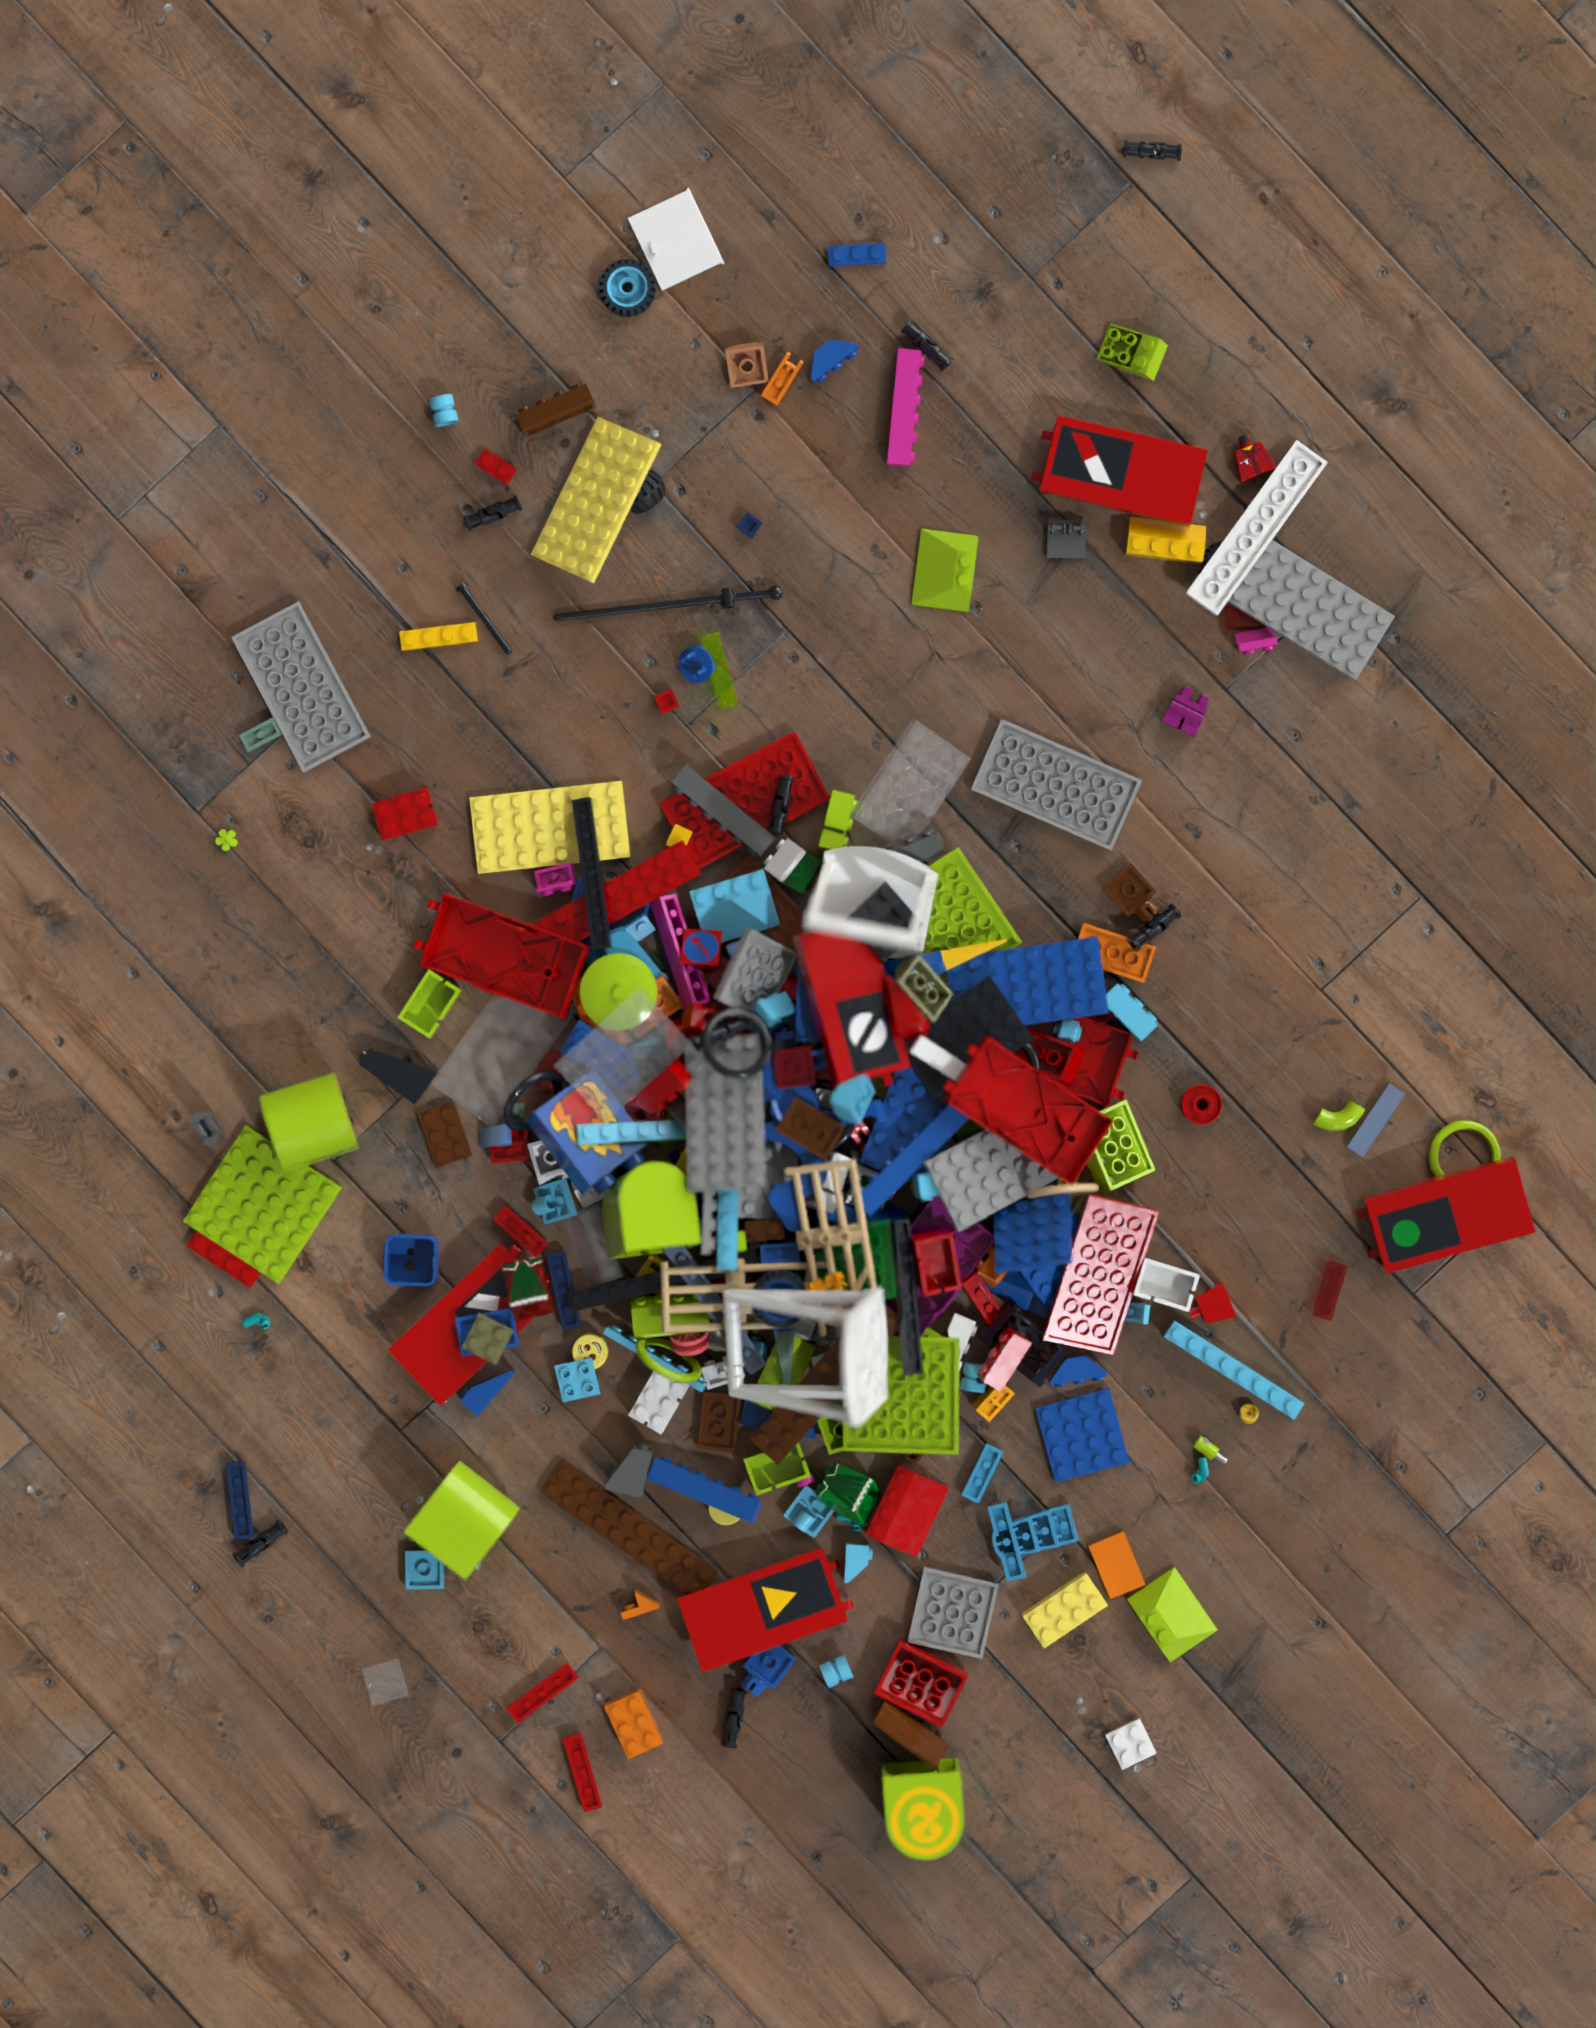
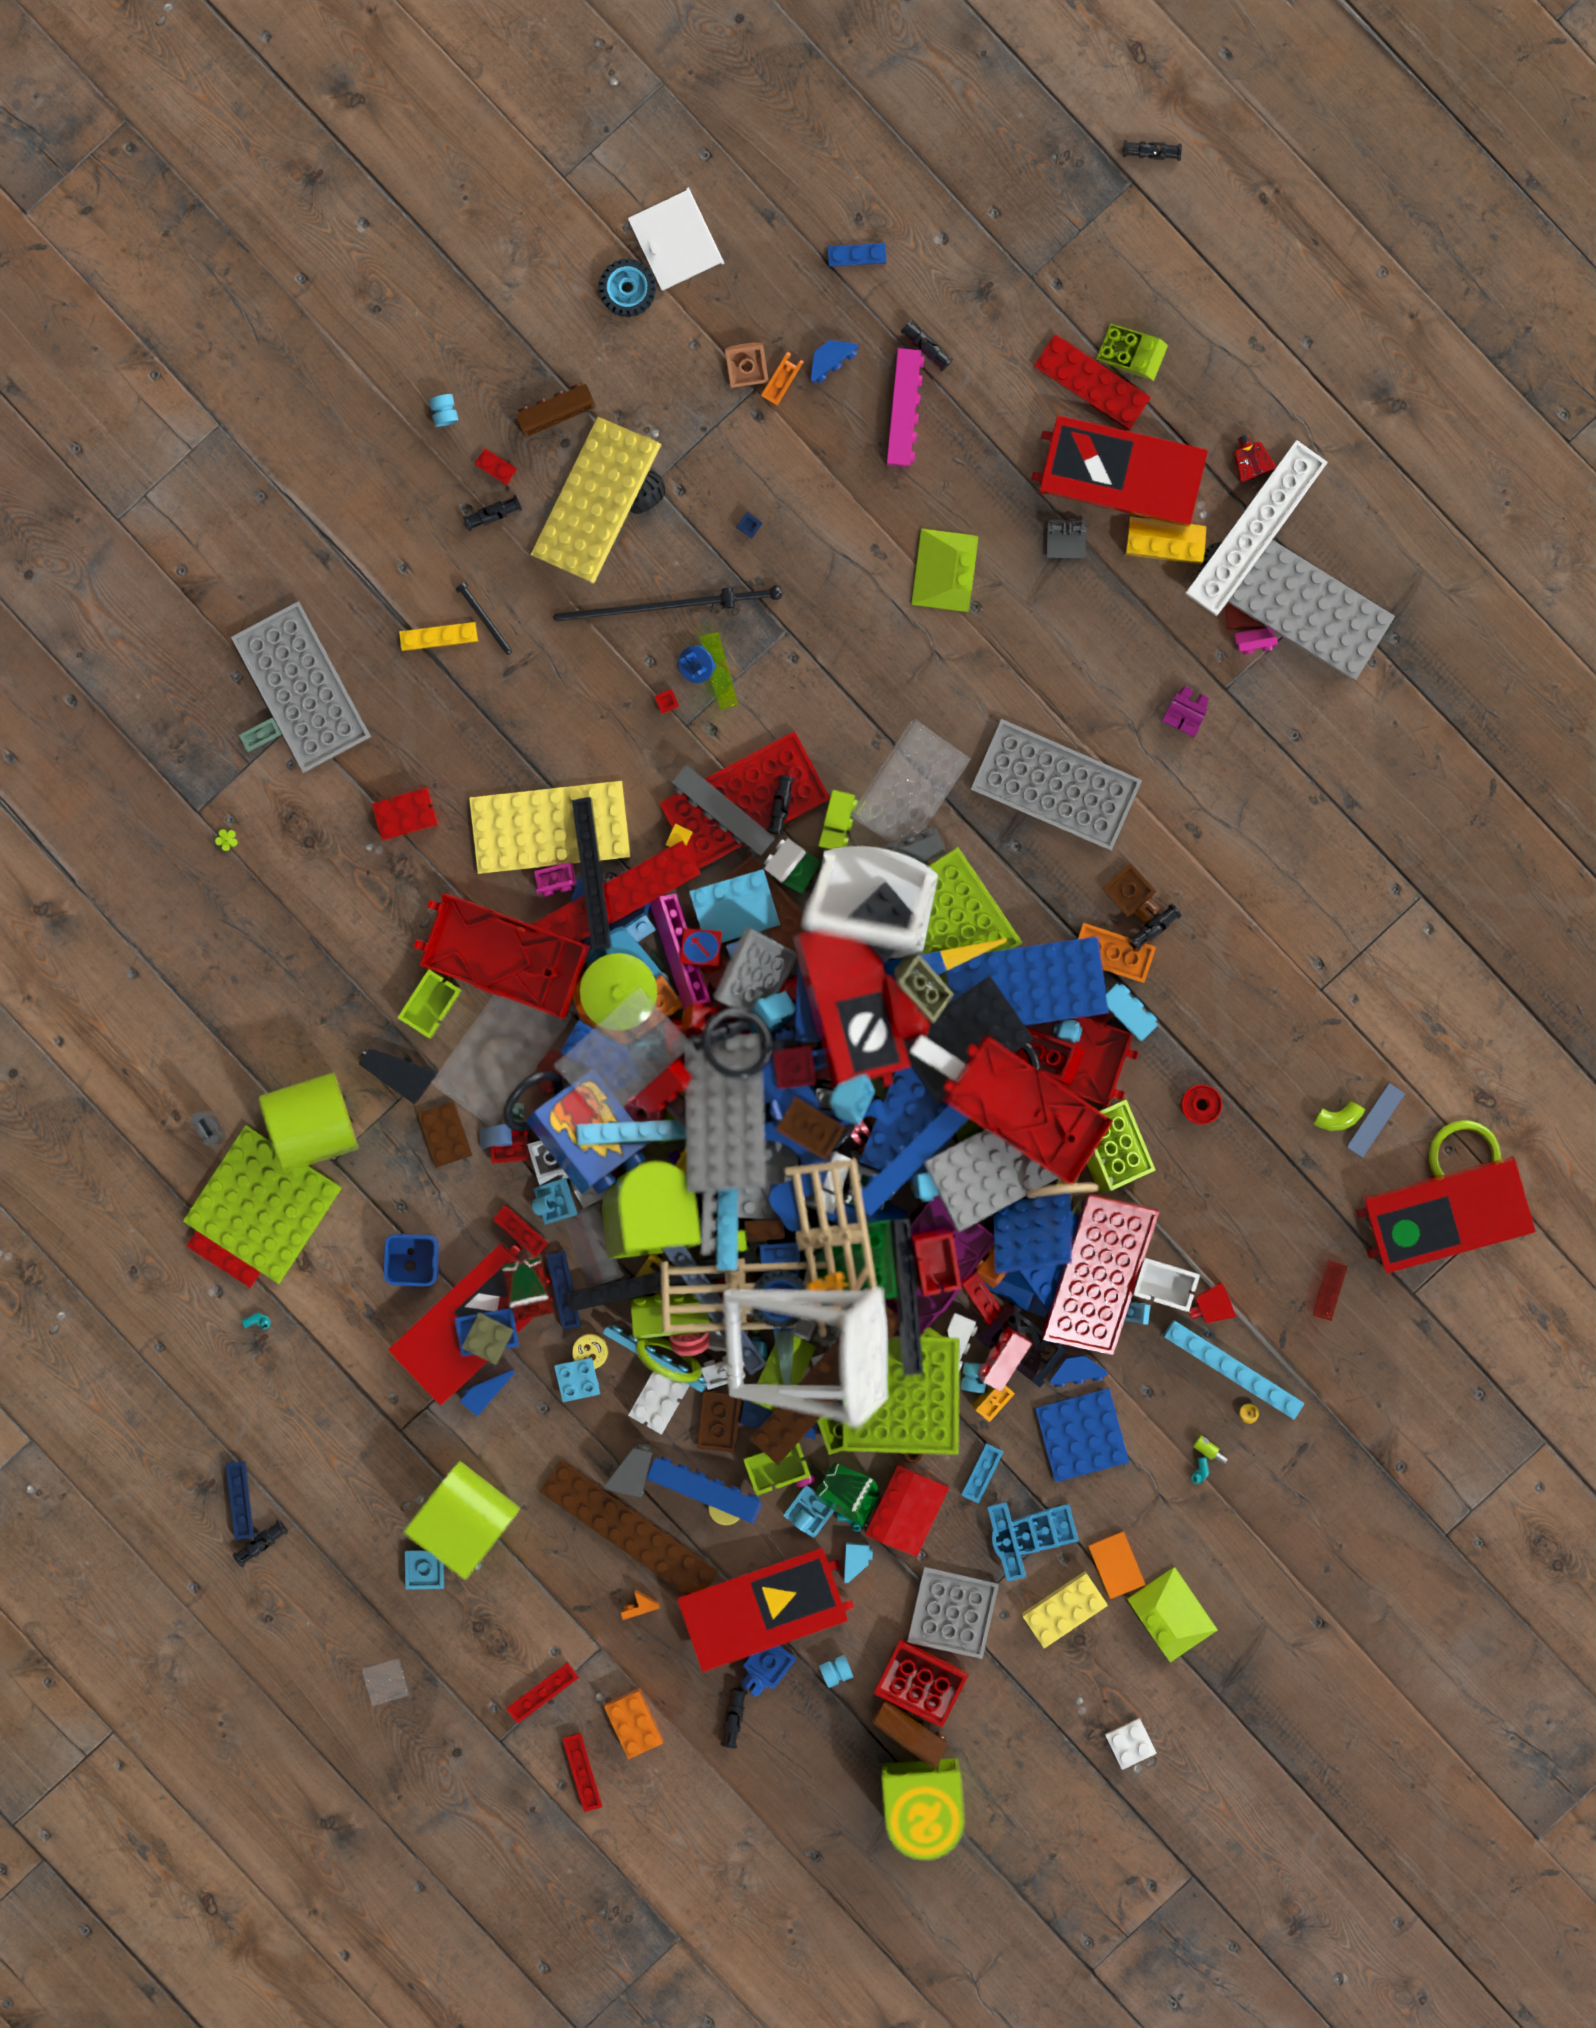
(1092, 382): none -> red plate

